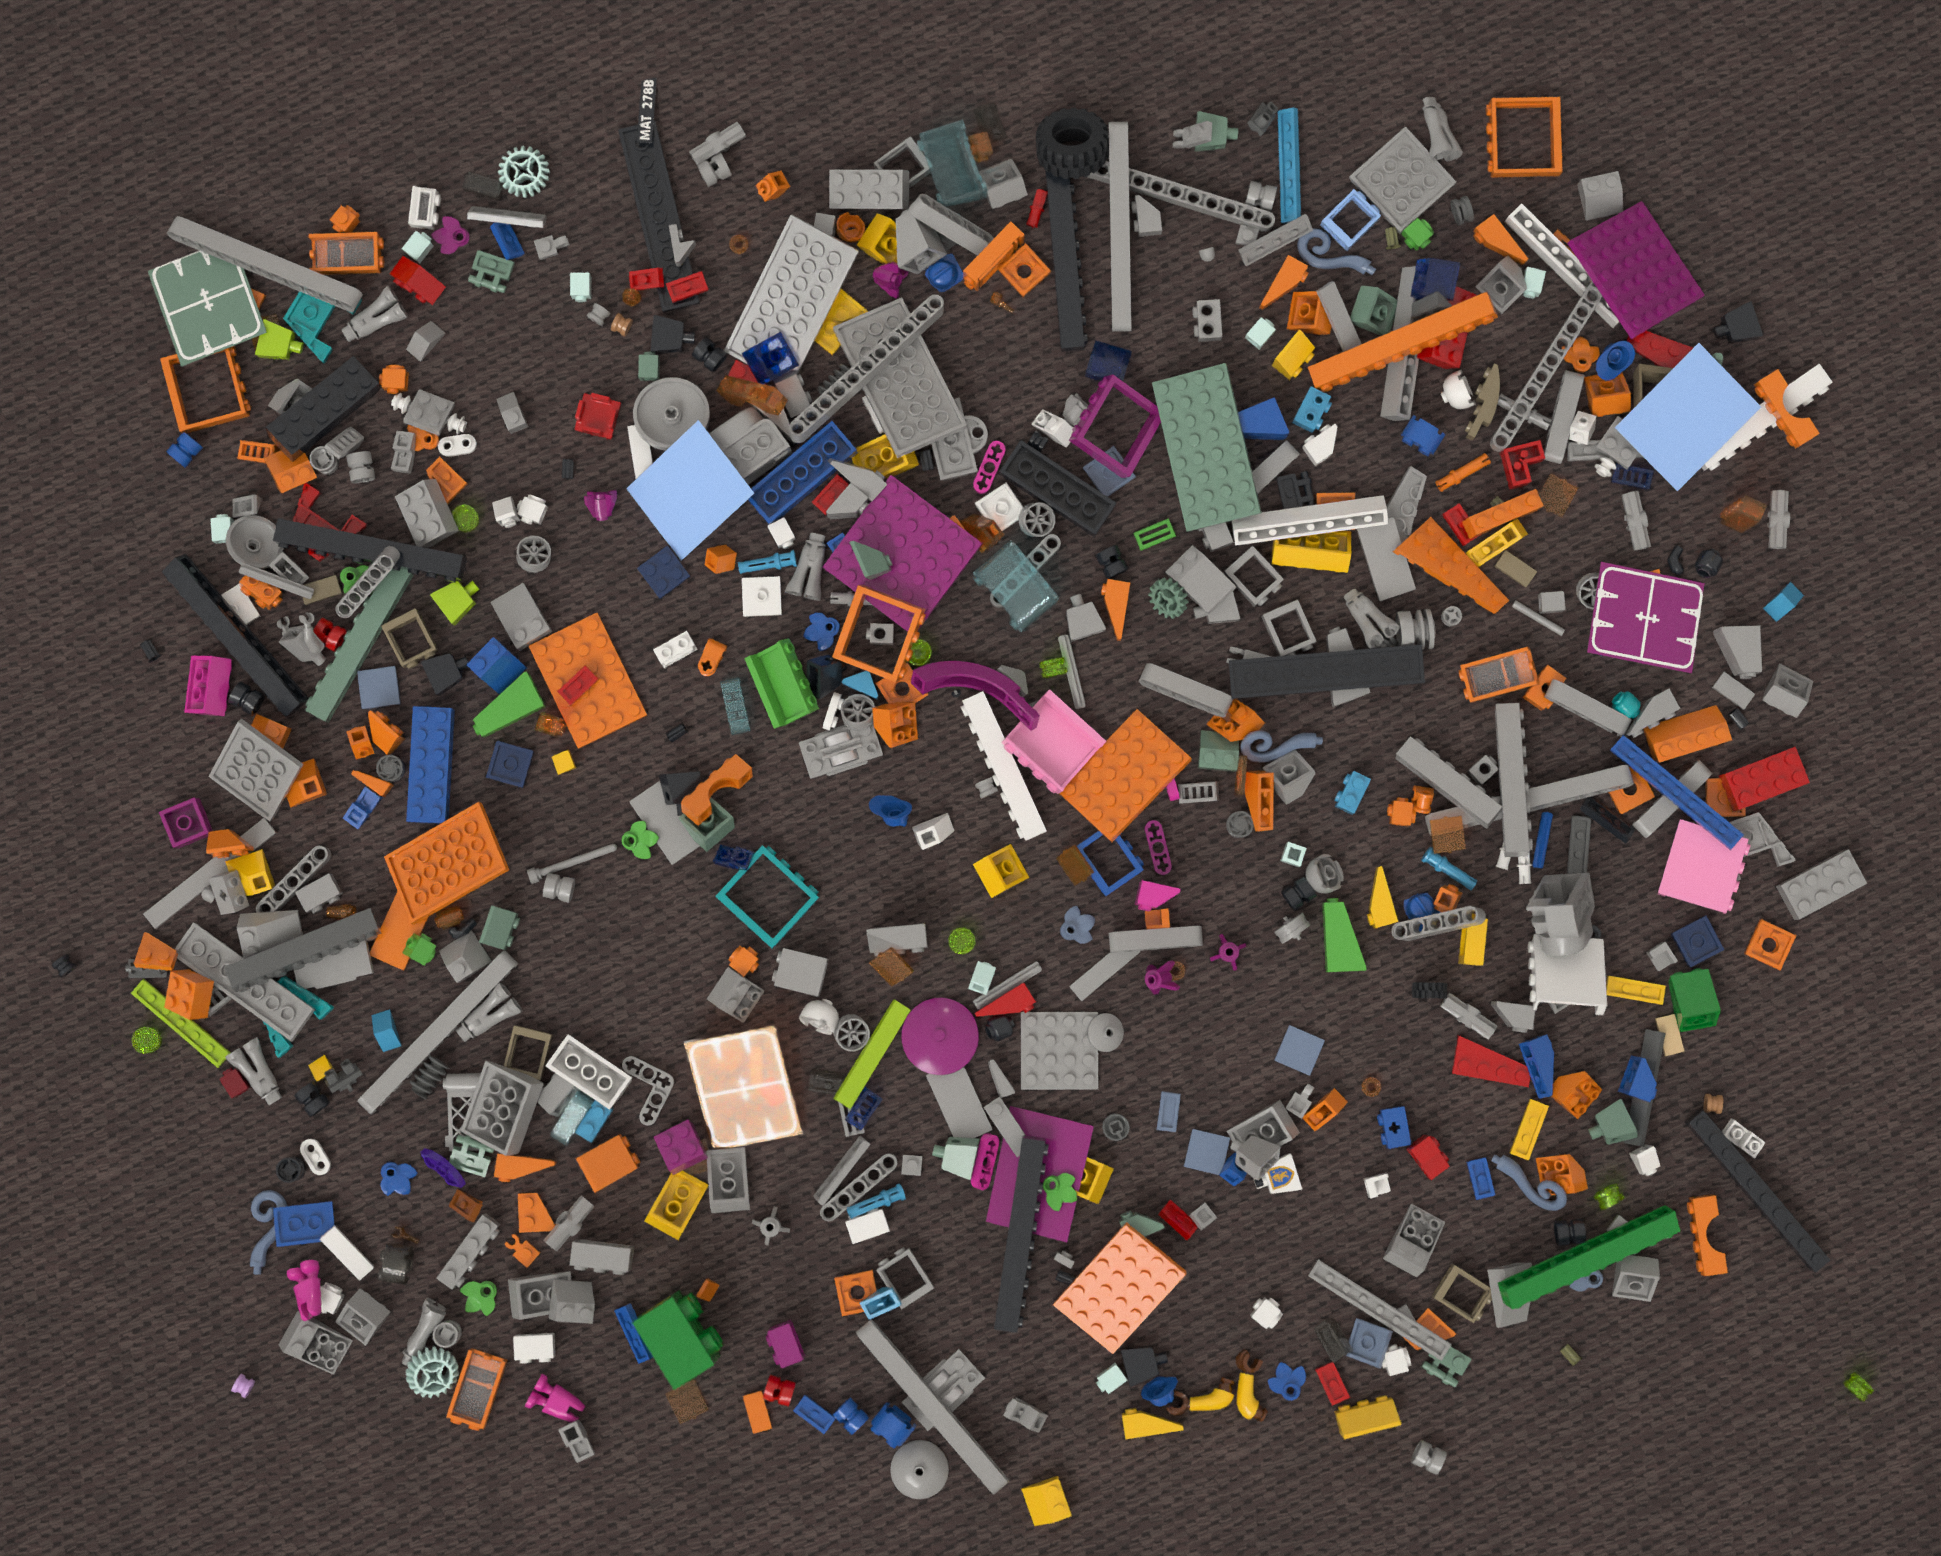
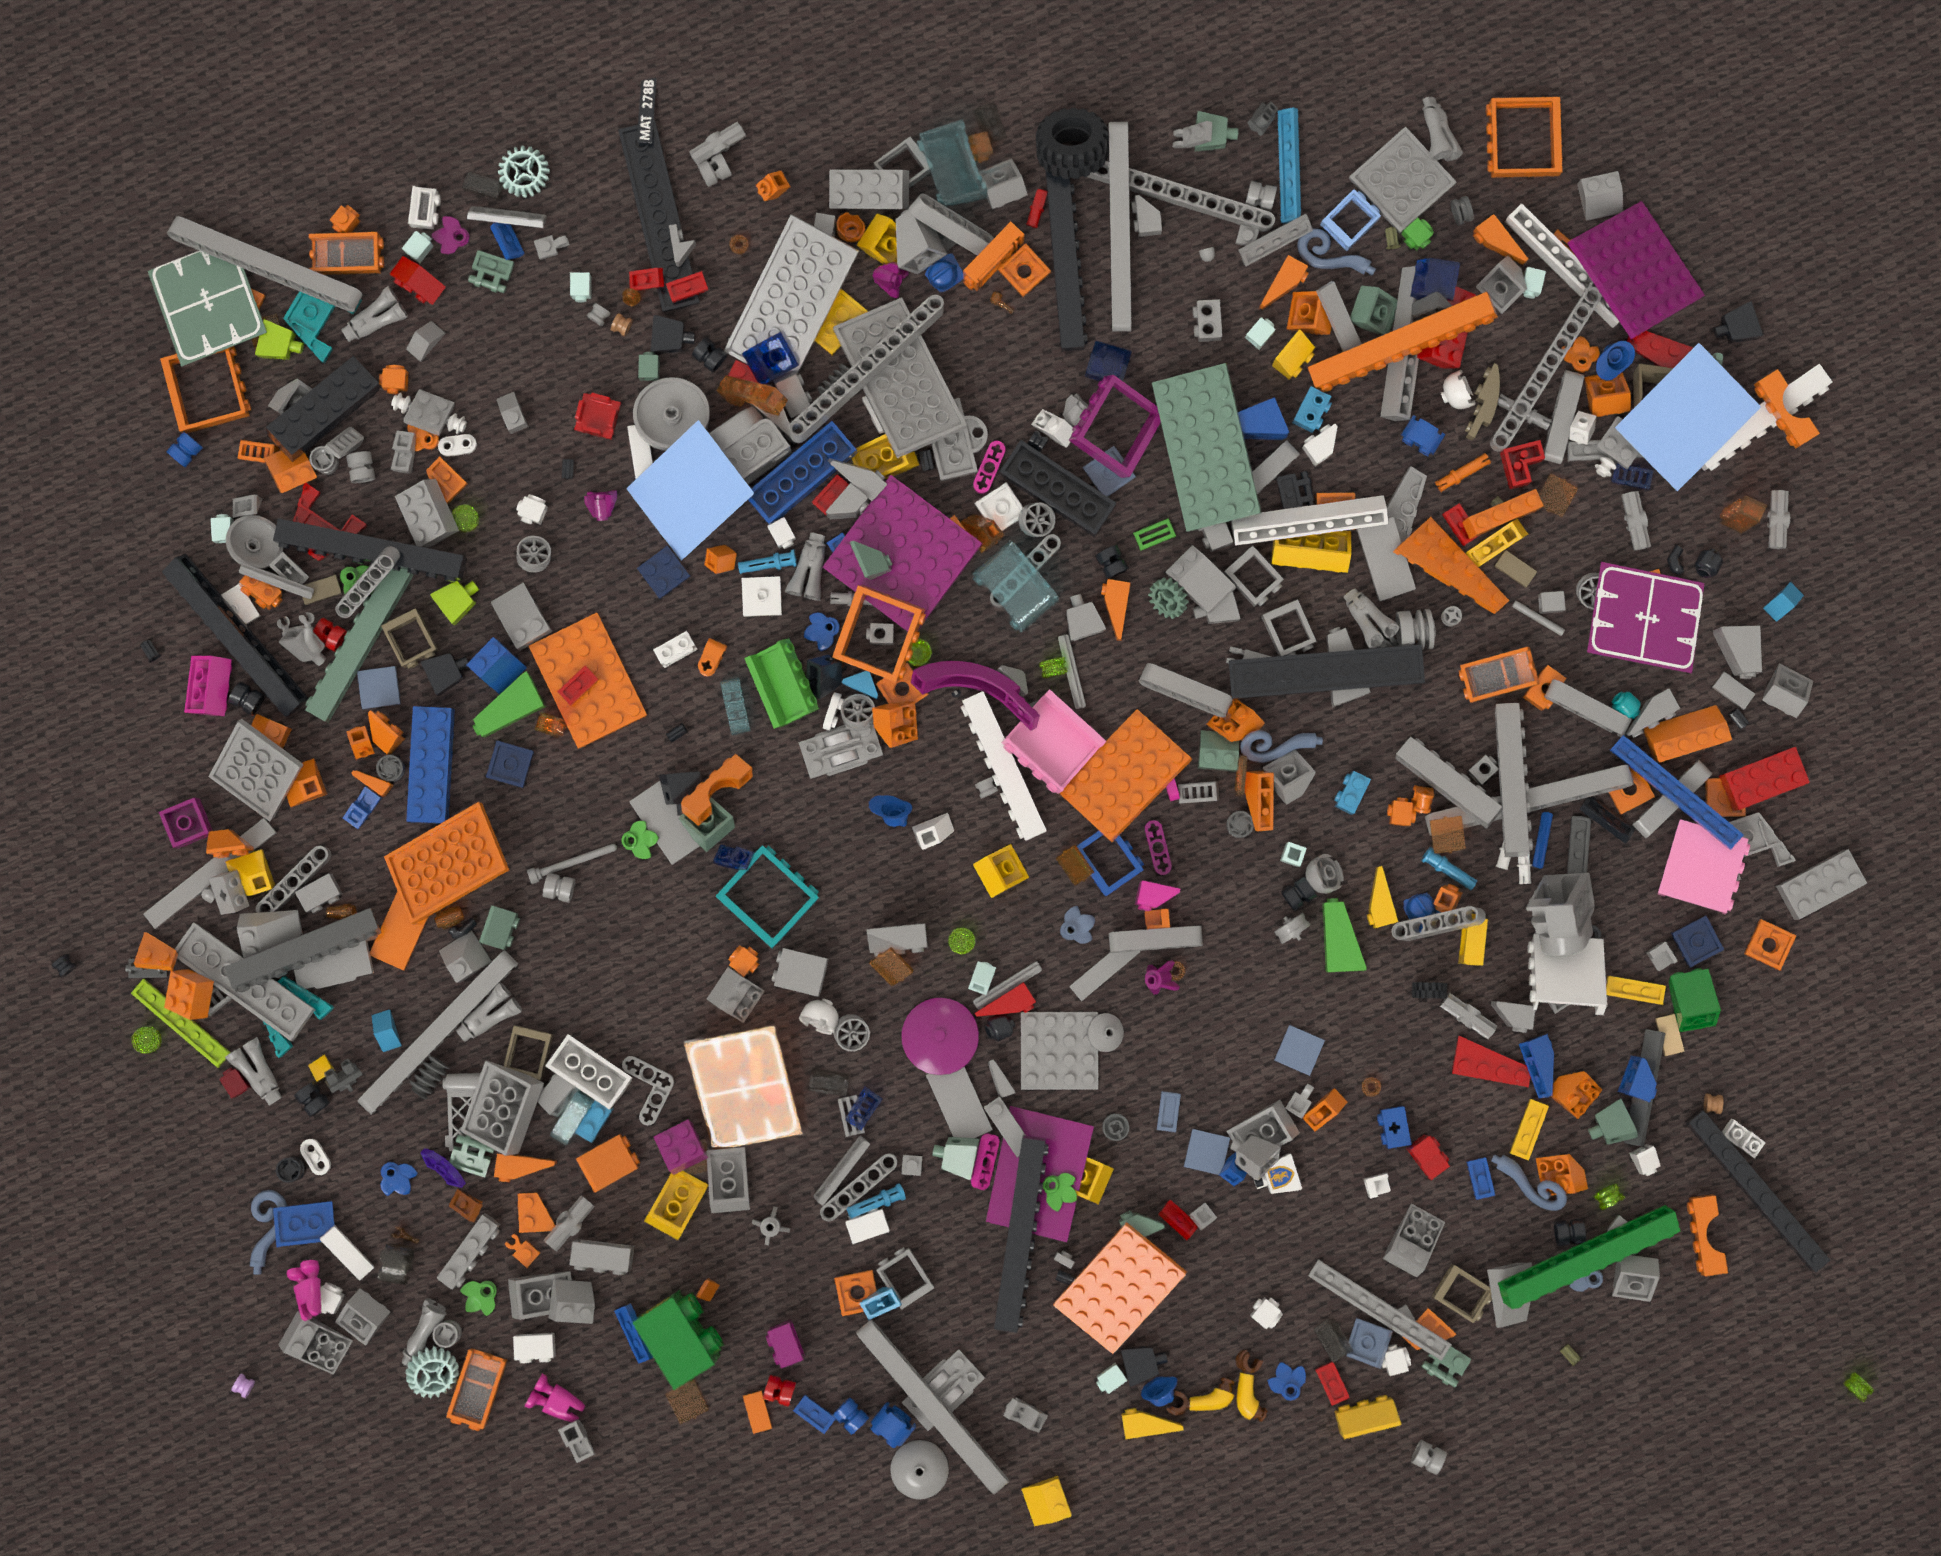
(420, 948): bright green brick -> none
(505, 512): white slope -> none
(563, 762): yellow slope -> none
(872, 1054): lime tile -> none
(1222, 952): magenta brick -> none

